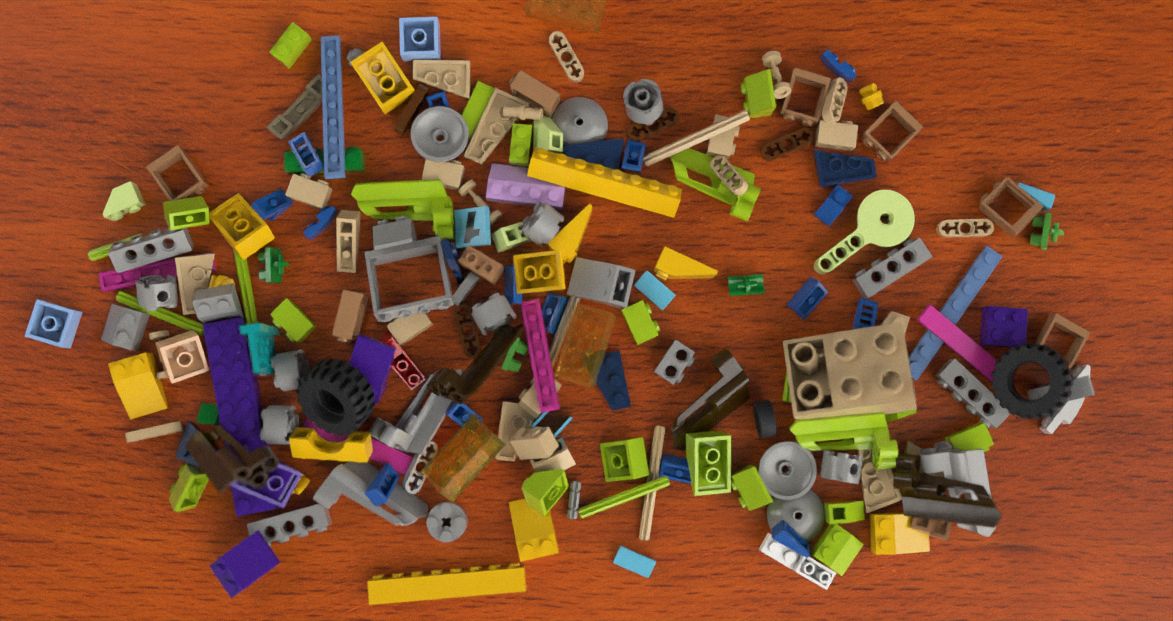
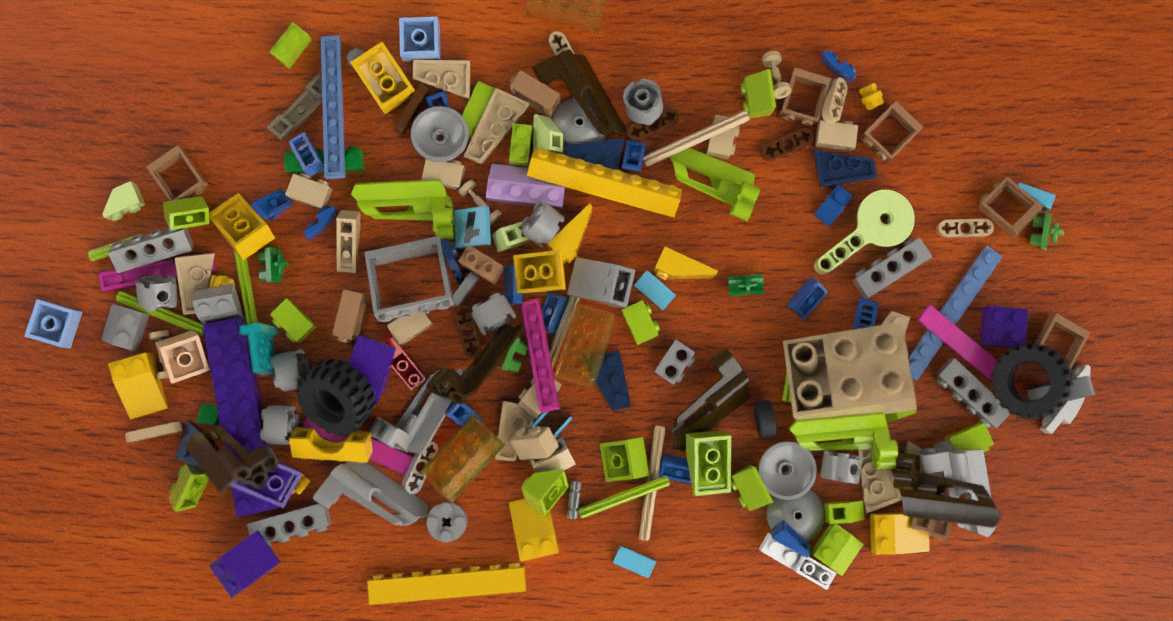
(382, 486): blue slope -> none
(394, 233): light grey slope -> none
(523, 112): tan pin -> none
(581, 82): none -> dark brown panel
(729, 182): tan beam -> none

